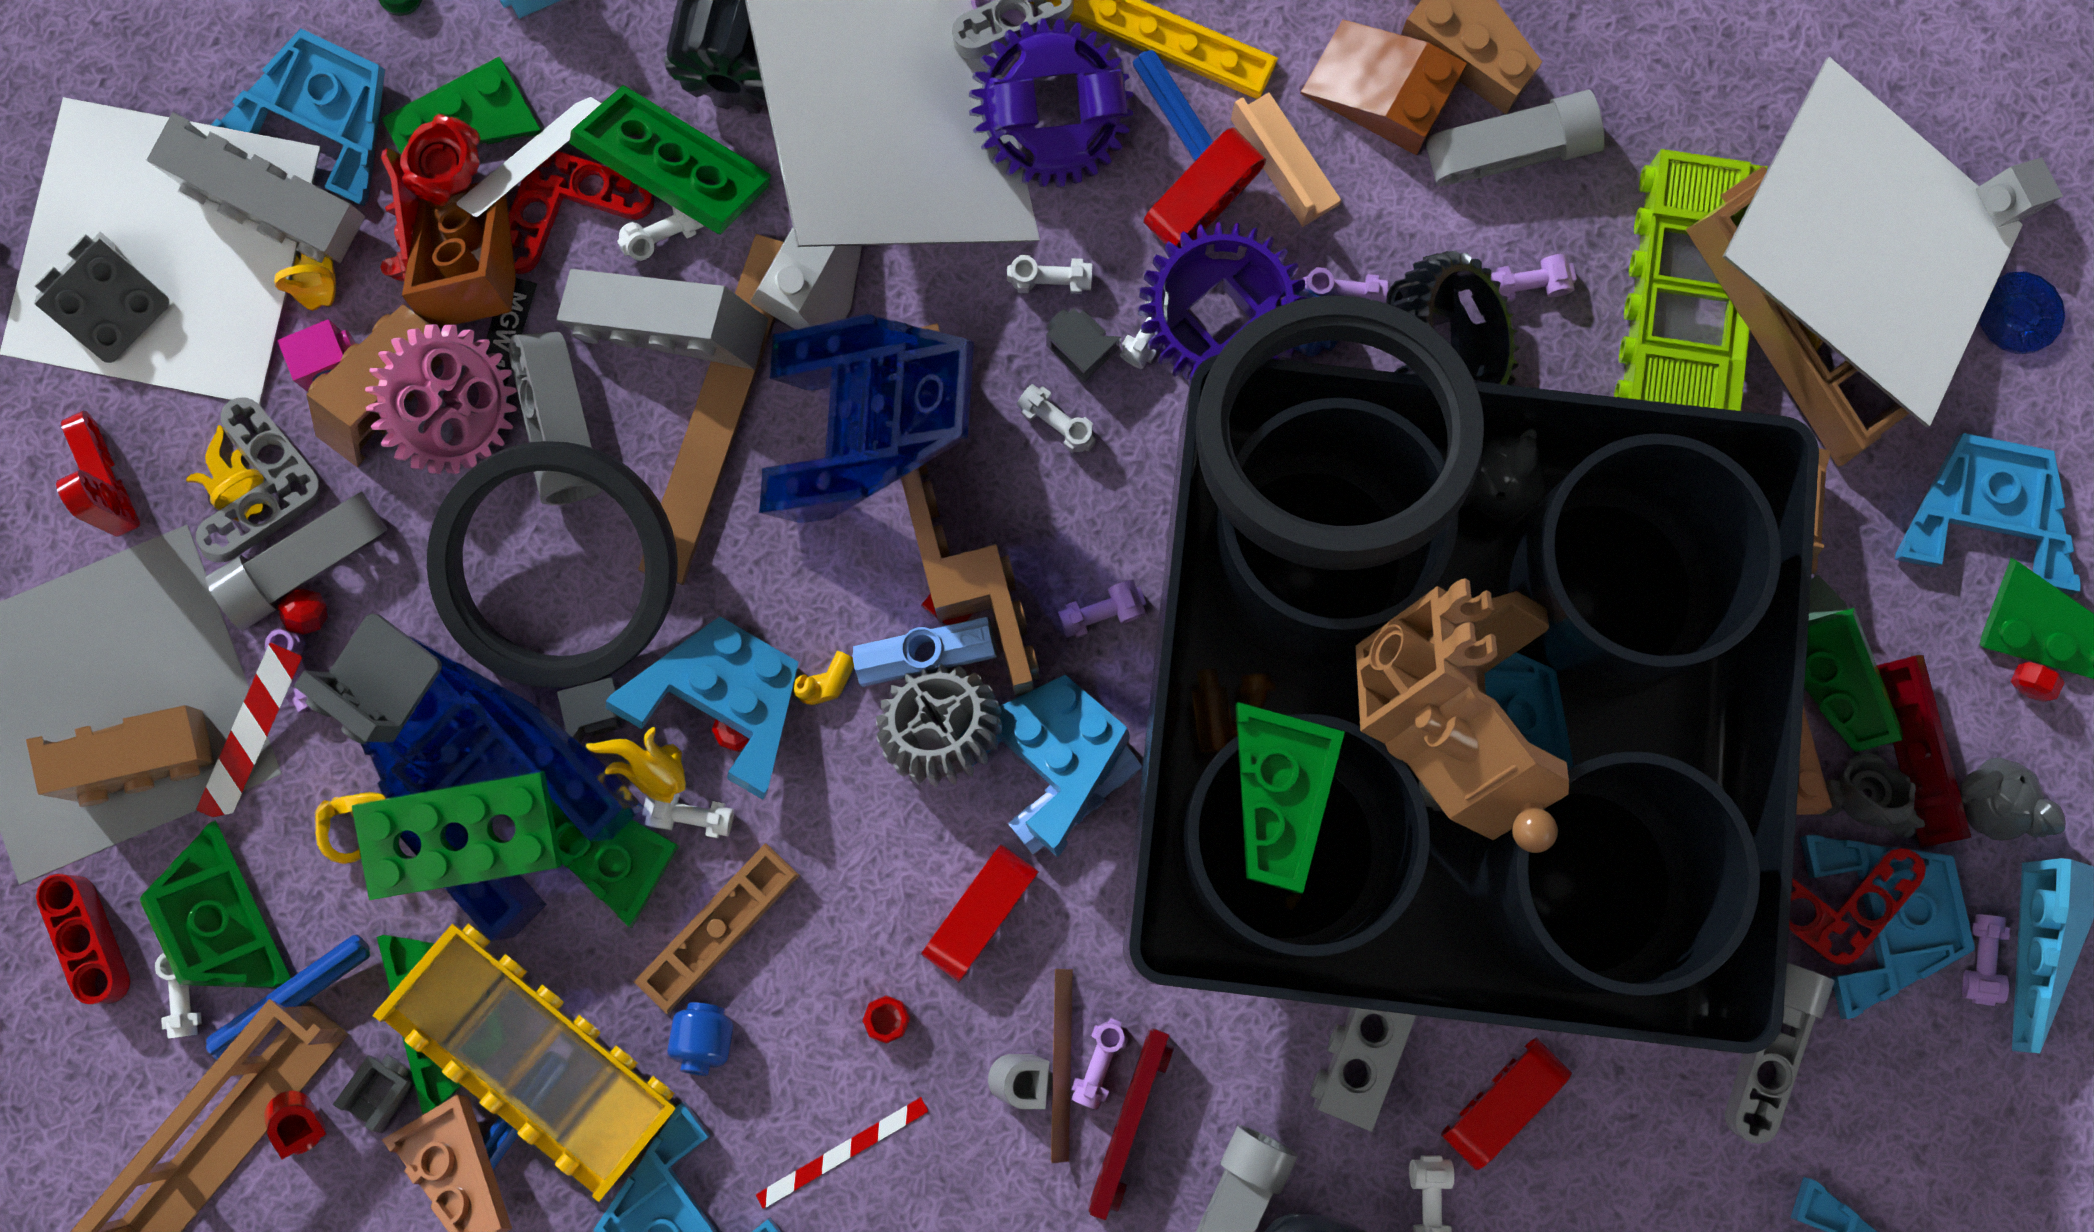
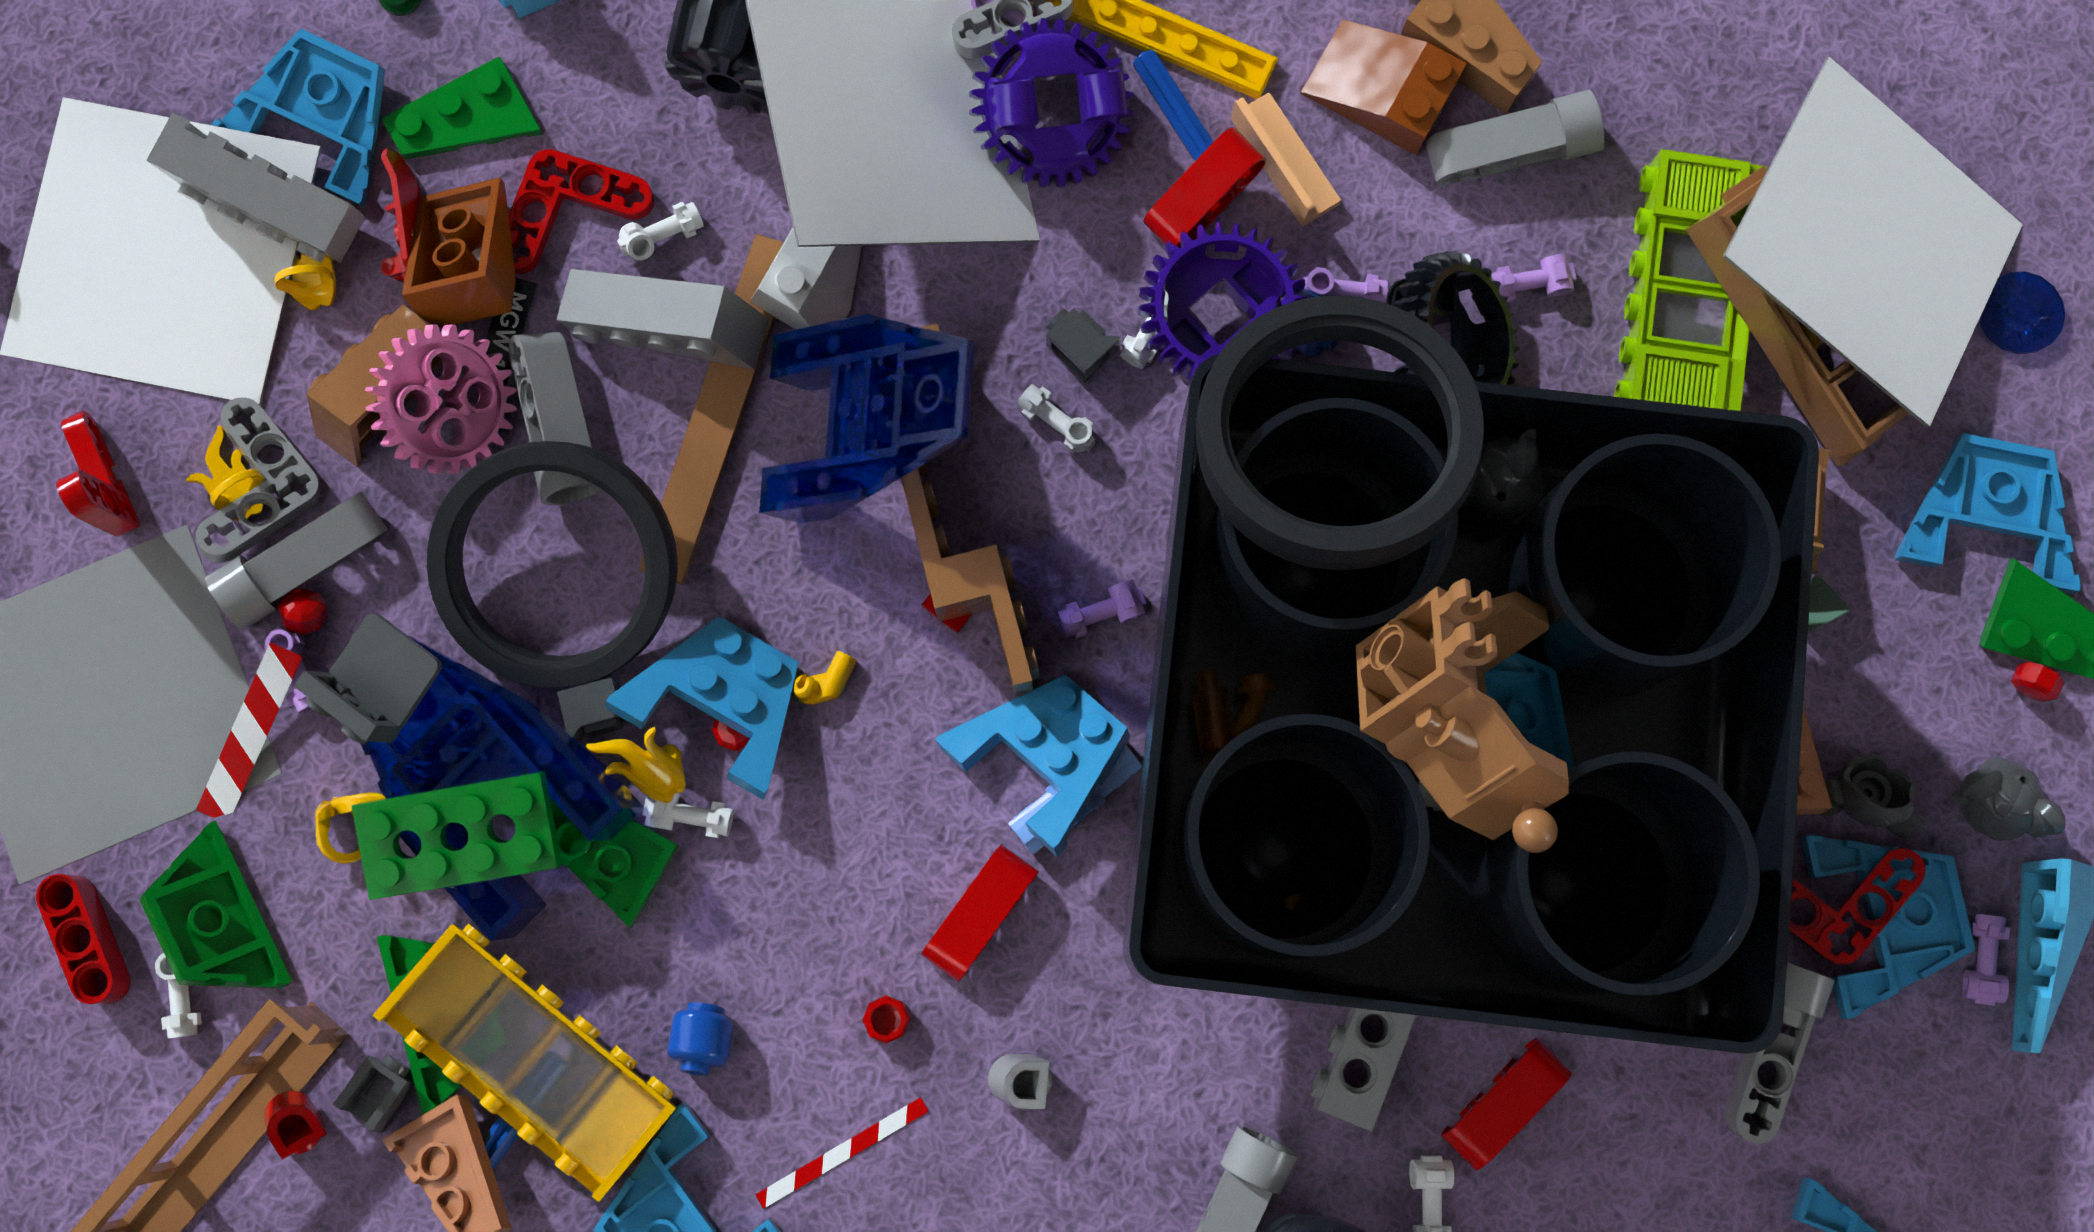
(100, 298): dark grey bracket -> none
(122, 756): medium nougat wedge -> none
(297, 989): blue axle -> none
(314, 351): dark pink brick -> none
(440, 159): red hair -> none
(526, 159): white sticker -> none
(664, 135): green plate -> none
(717, 929): medium nougat plate -> none
(895, 656): light blue piece -> none
(923, 747): light grey gear -> none
(1025, 274): white bar -> none
(1061, 1066): medium nougat sticker -> none
(1108, 1189): dark red plate -> none
(1109, 1039): lavender bar -> none
(1284, 792): green wing -> none
(1847, 682): green wing -> none
(1925, 752): dark red plate -> none
(2019, 192): light grey brick -> none

